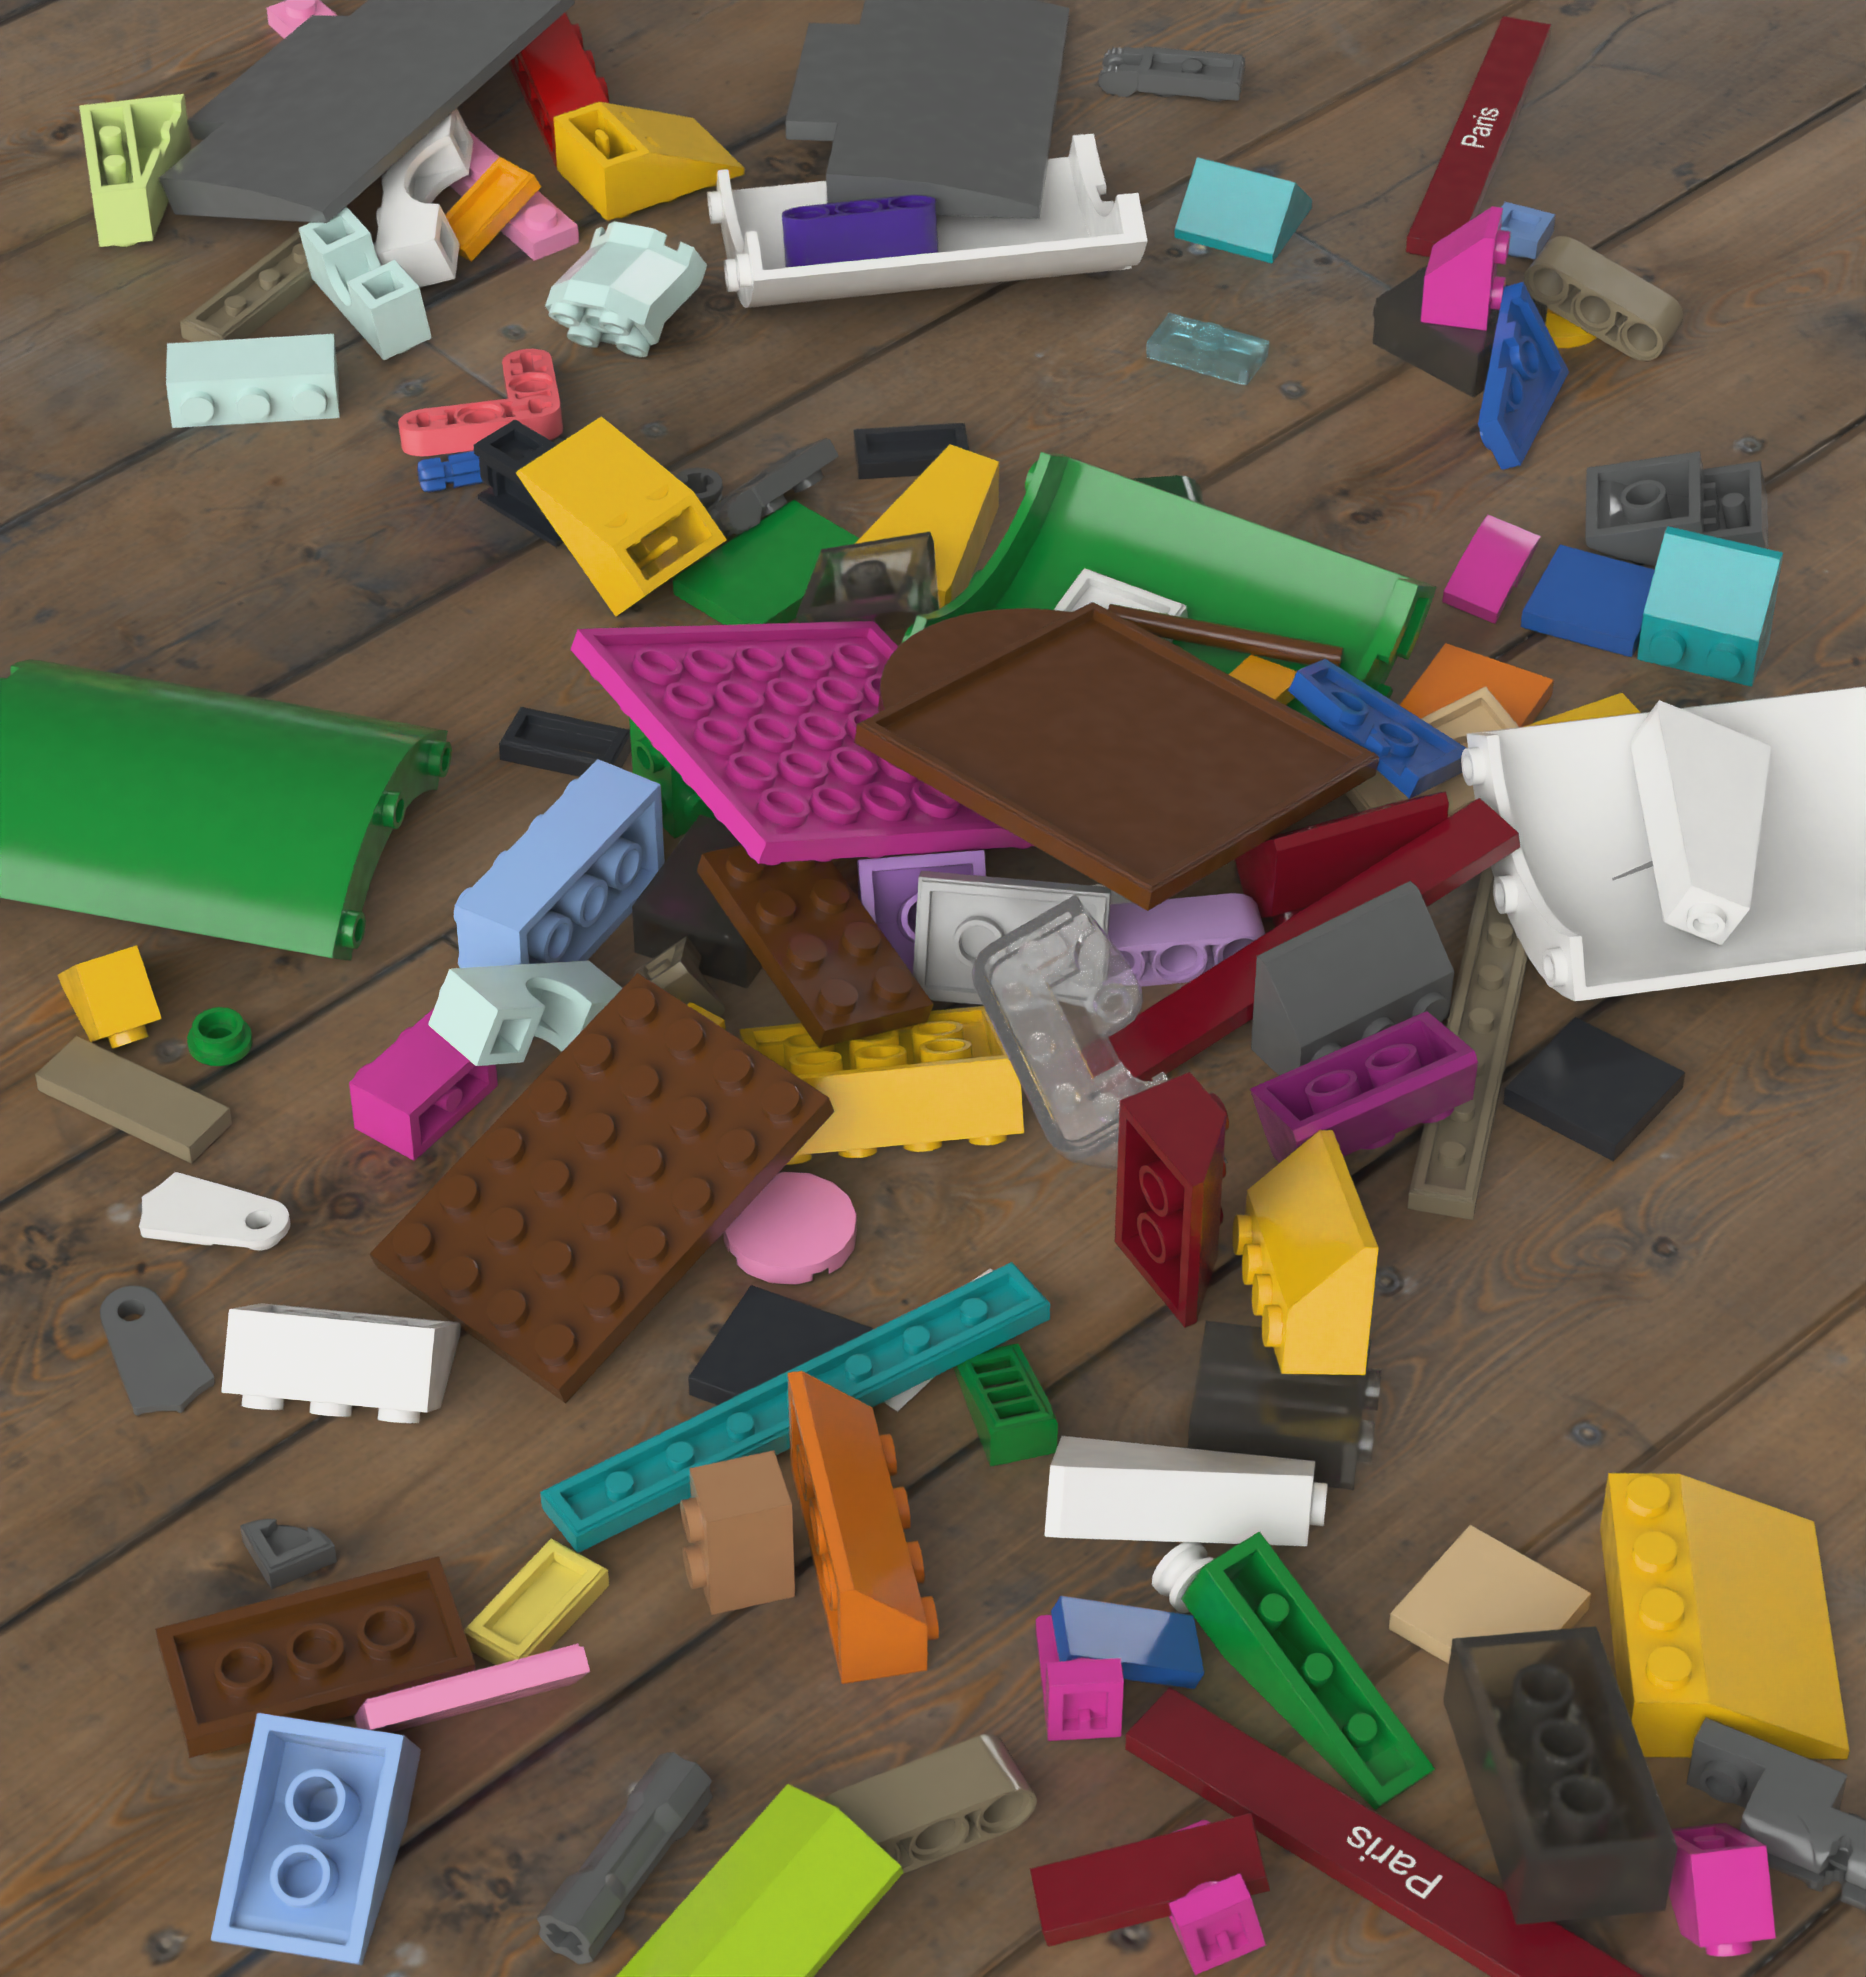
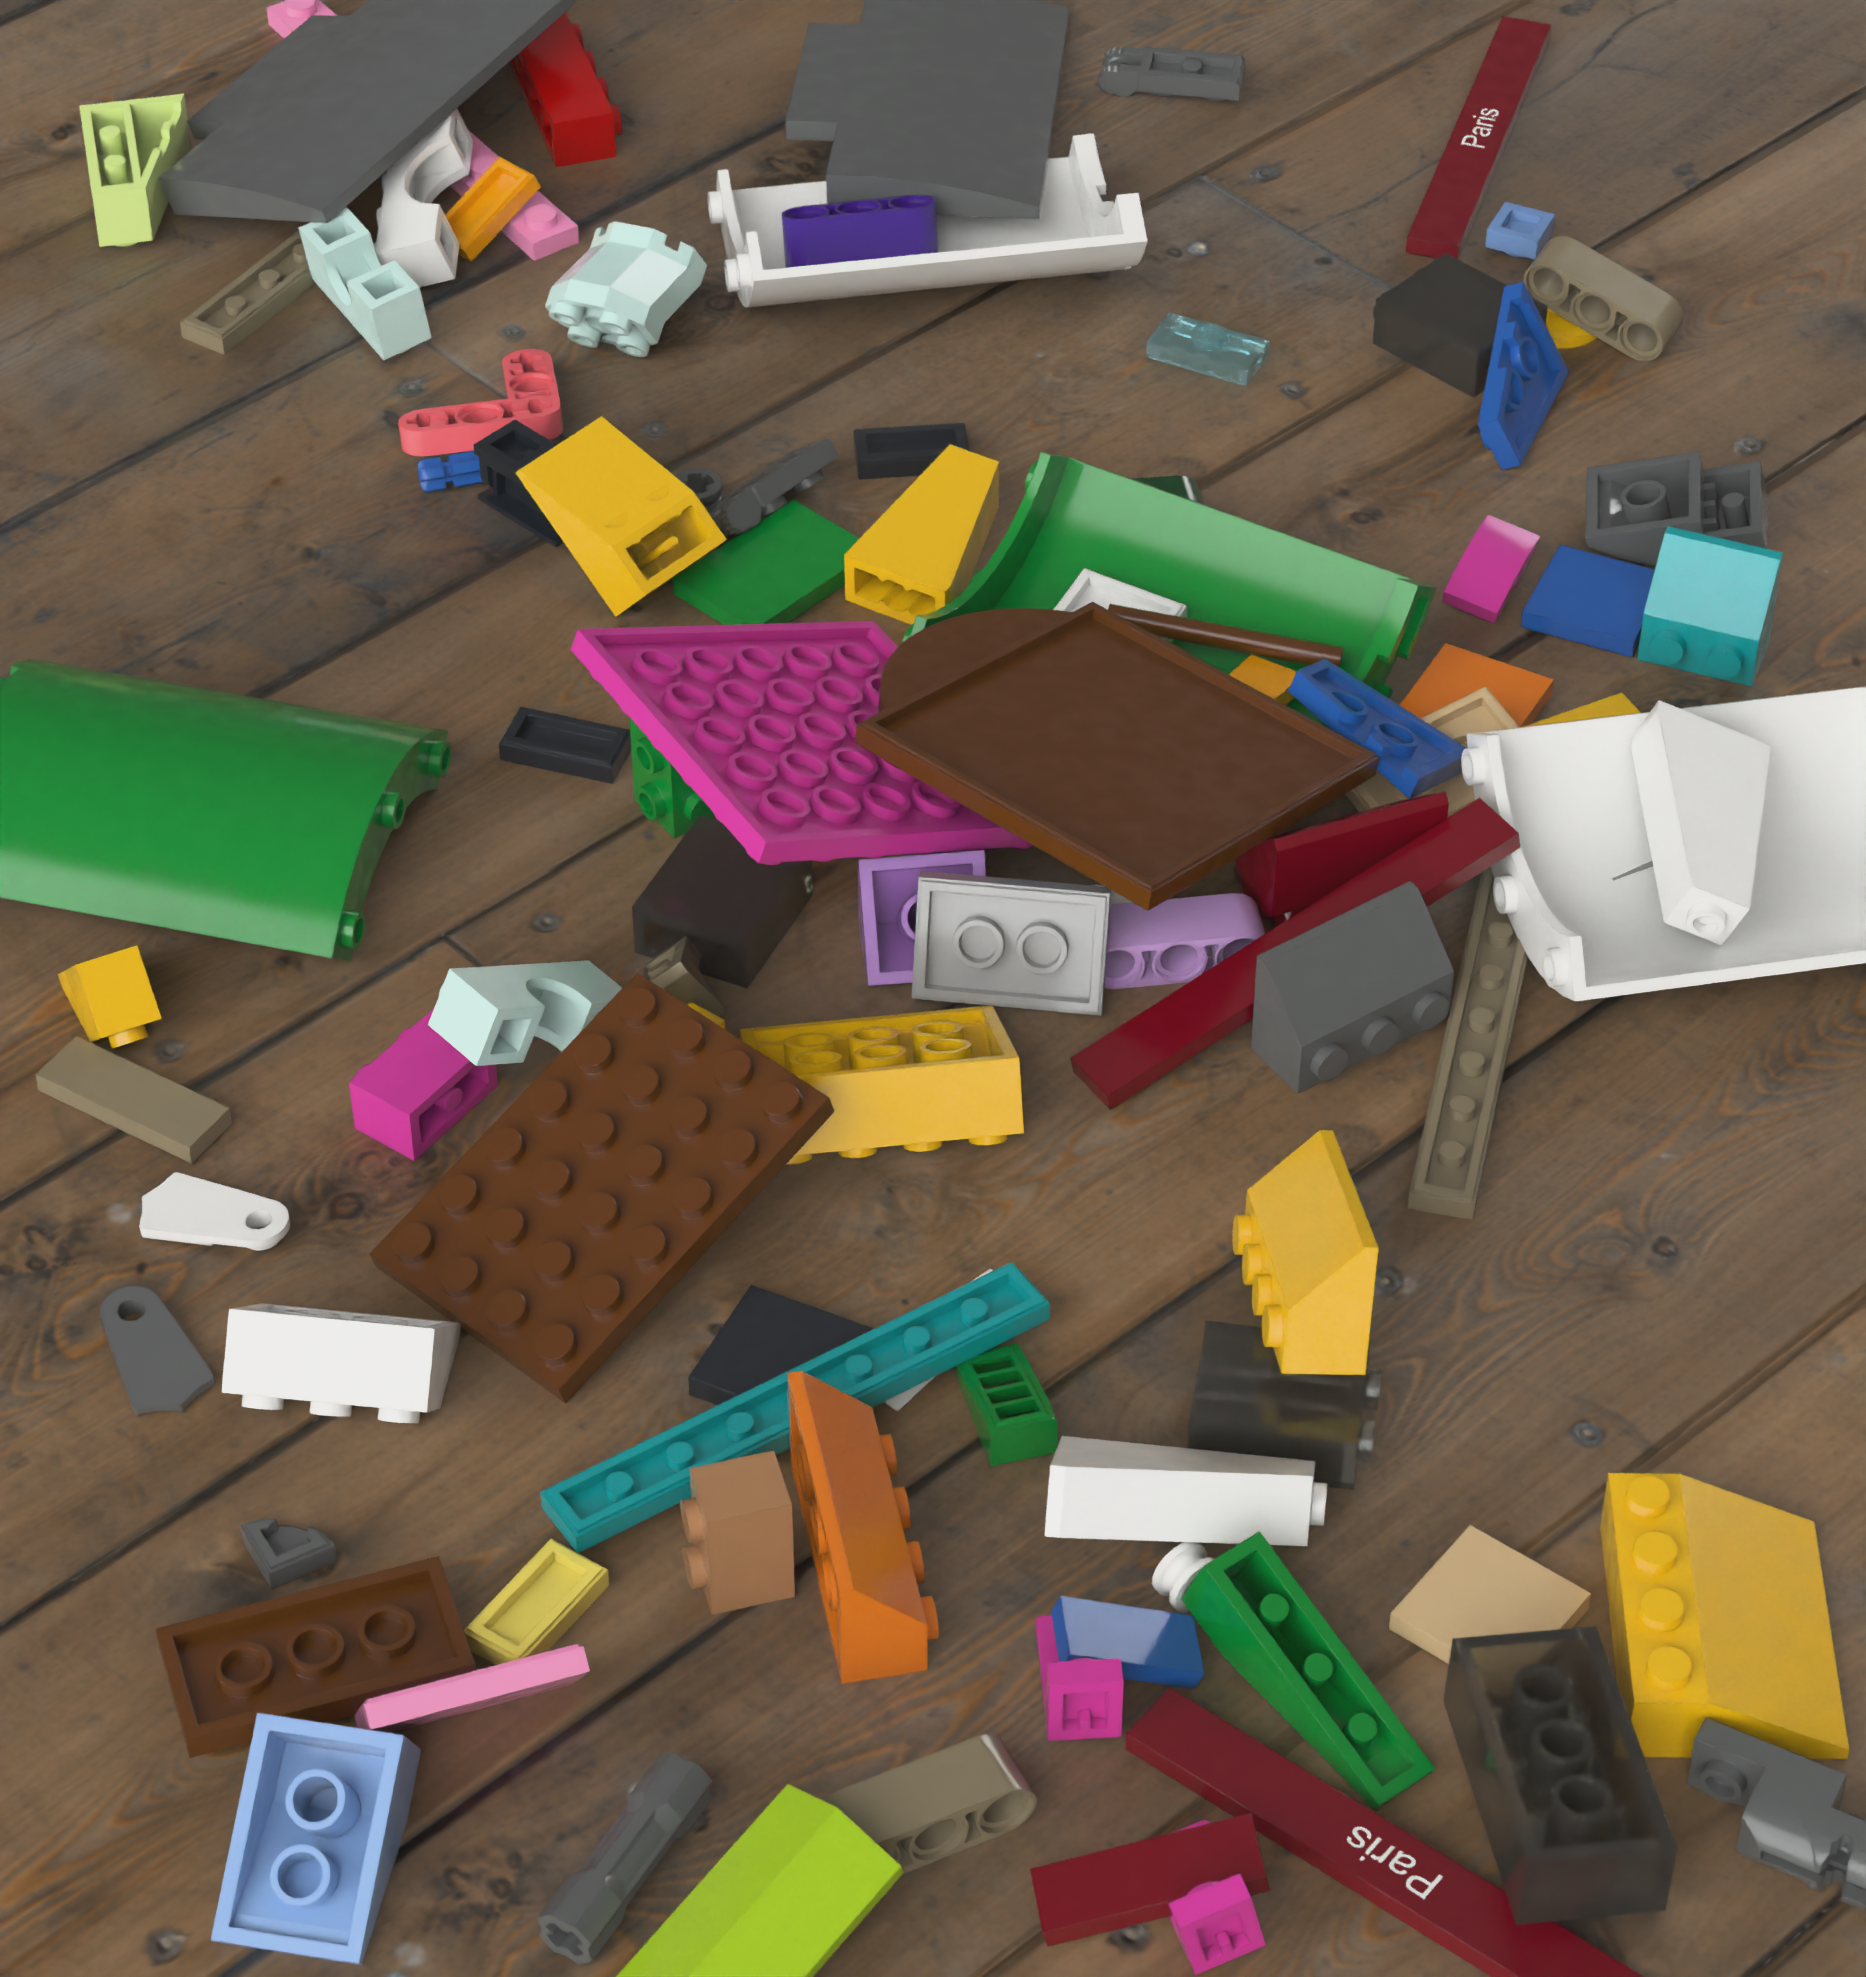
(219, 1037): green plate -> none
(252, 380): light aqua brick -> none
(567, 875): light blue brick -> none
(636, 157): yellow slope -> none
(794, 1230): bright pink tile -> none
(816, 945): reddish brown plate -> none
(874, 582): clear smoke slope -> none
(1054, 1002): clear windscreen -> none
(1172, 1189): dark red slope -> none
(1240, 210): slope -> none
(1369, 1088): magenta slope -> none
(1462, 273): dark pink slope -> none
(1594, 1088): black tile -> none
(1721, 1889): dark pink slope -> none

